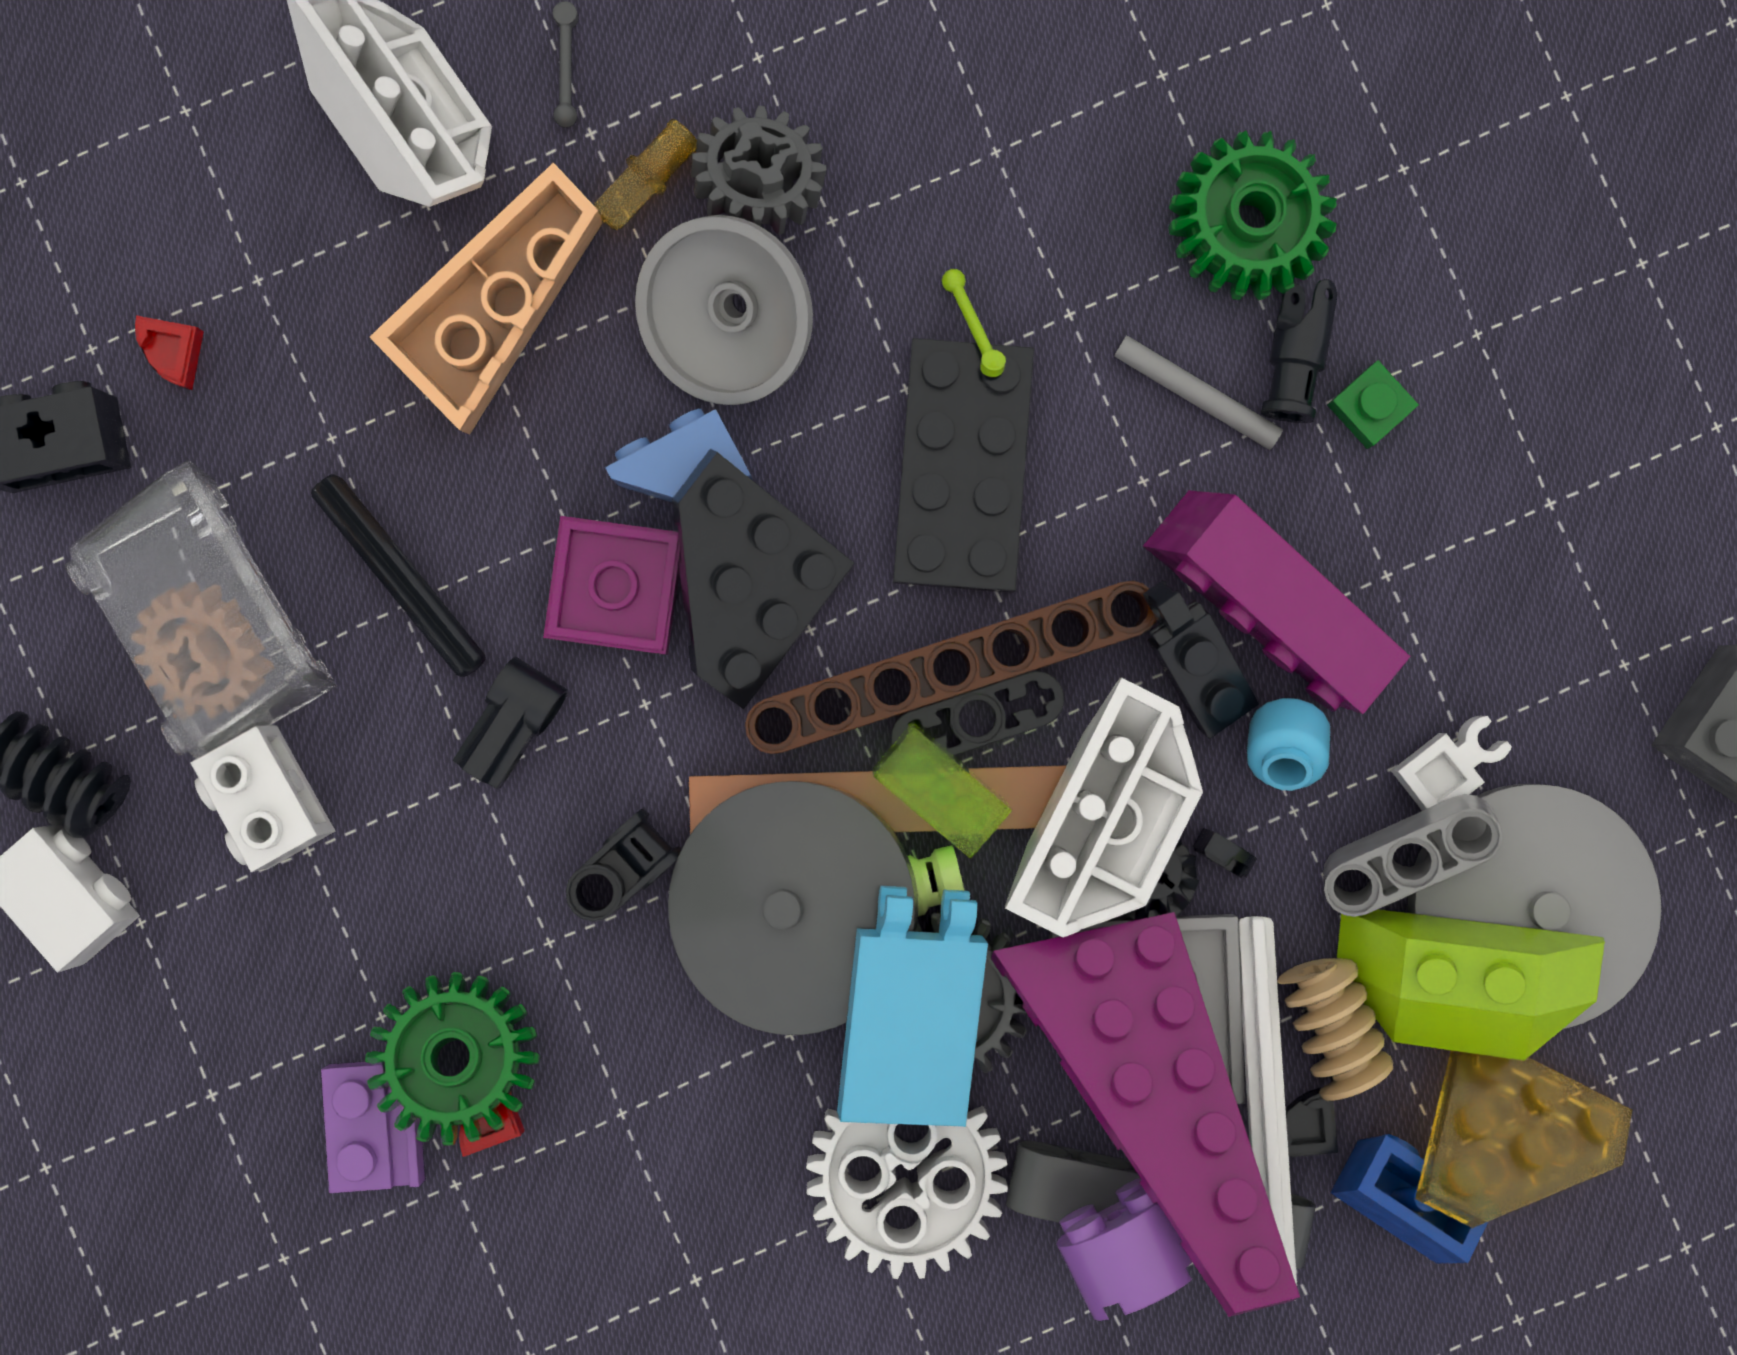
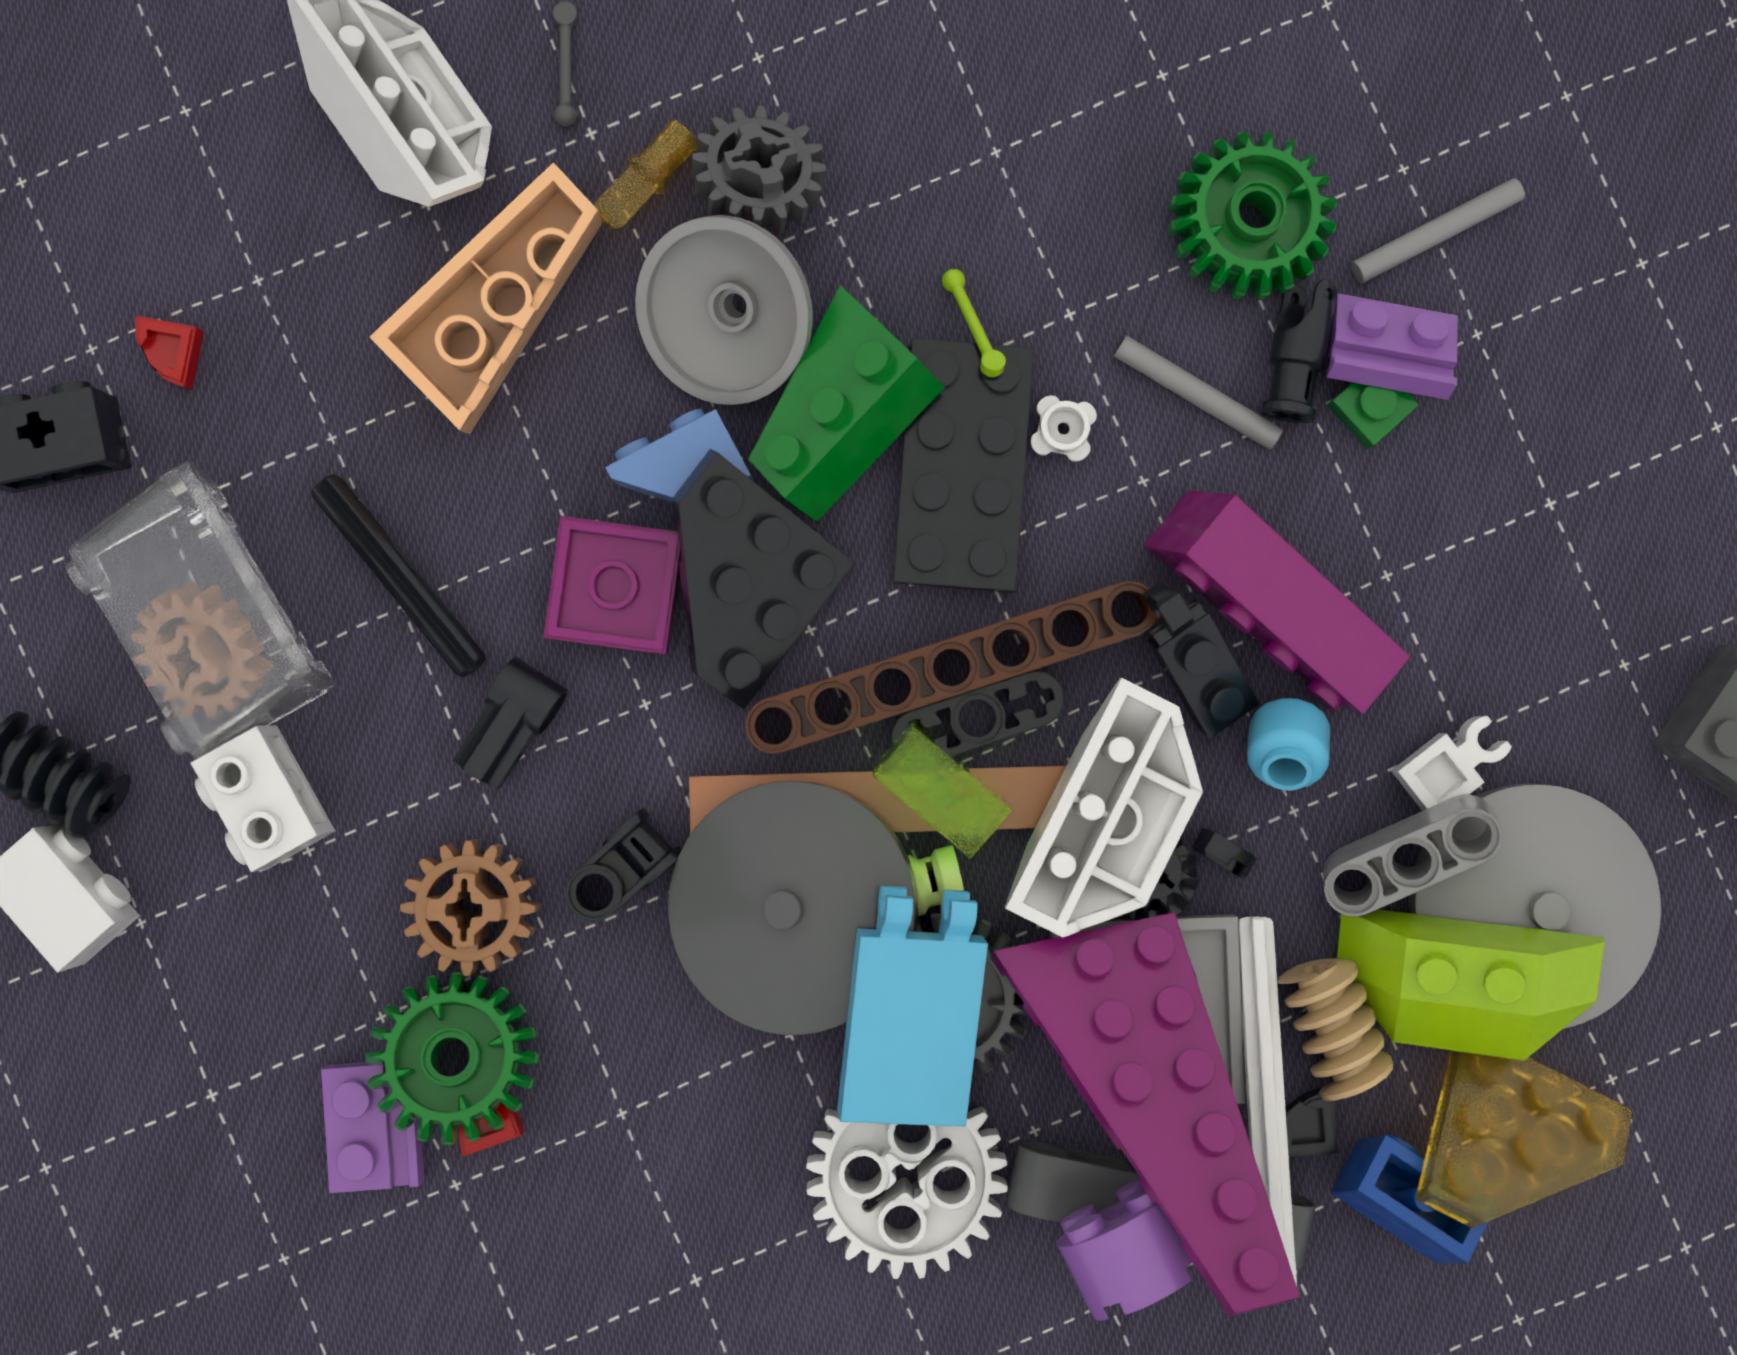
(469, 932): none -> medium nougat gear
(841, 408): none -> green wedge
(1076, 416): none -> white plate
(1393, 347): none -> medium lavender plate
(1437, 230): none -> light grey bar

